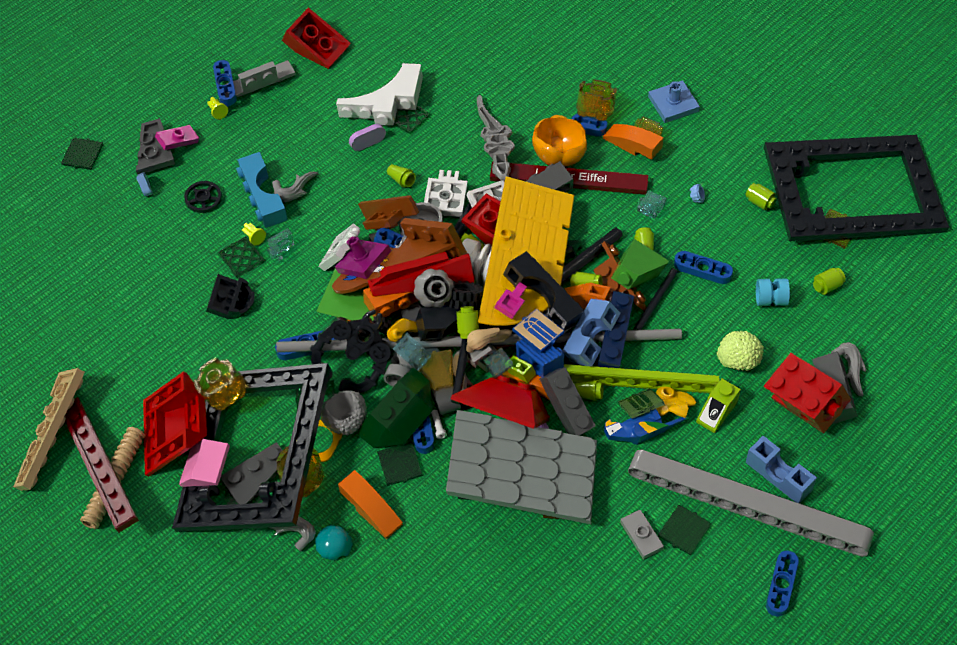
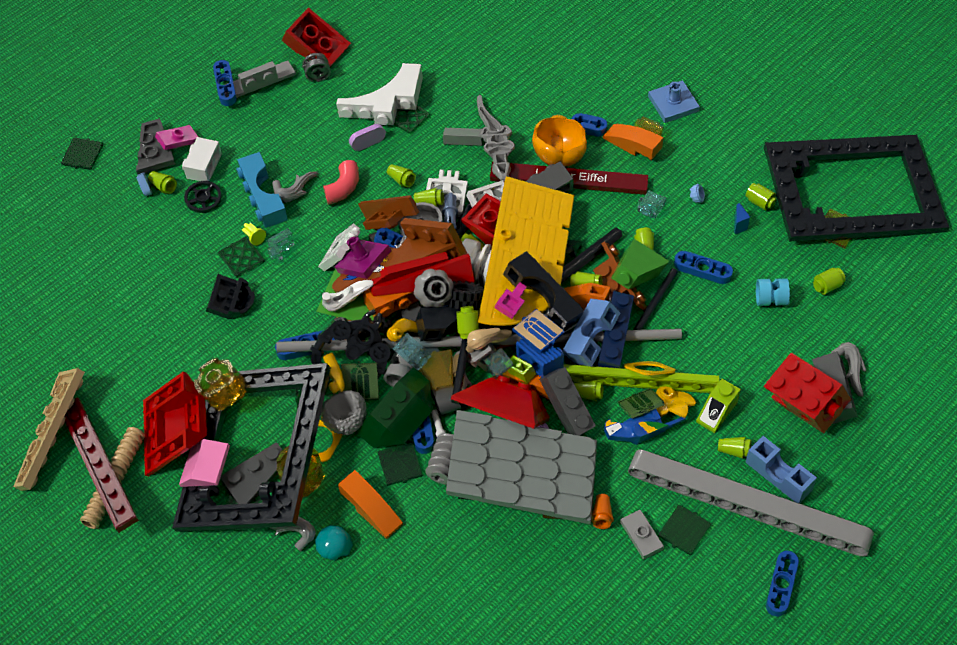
(163, 182): none -> lime cone
(202, 159): none -> white brick
(218, 109): neon yellow piece -> none
(317, 68): none -> flat silver wheel
(335, 374): none -> yellow arm
(336, 301): none -> white piece
(345, 184): none -> coral cylinder
(361, 379): none -> clear green piece
(433, 196): none -> lime cone
(440, 459): none -> light grey piece
(450, 210): none -> sand blue axle
(462, 136): none -> light grey slope
(596, 99): clear yellow brick -> none
(602, 512): none -> orange cone
(631, 366): none -> yellow piece
(735, 446): none -> lime cone
(740, 351): yellowish green hair -> none
(741, 219): none -> blue slope

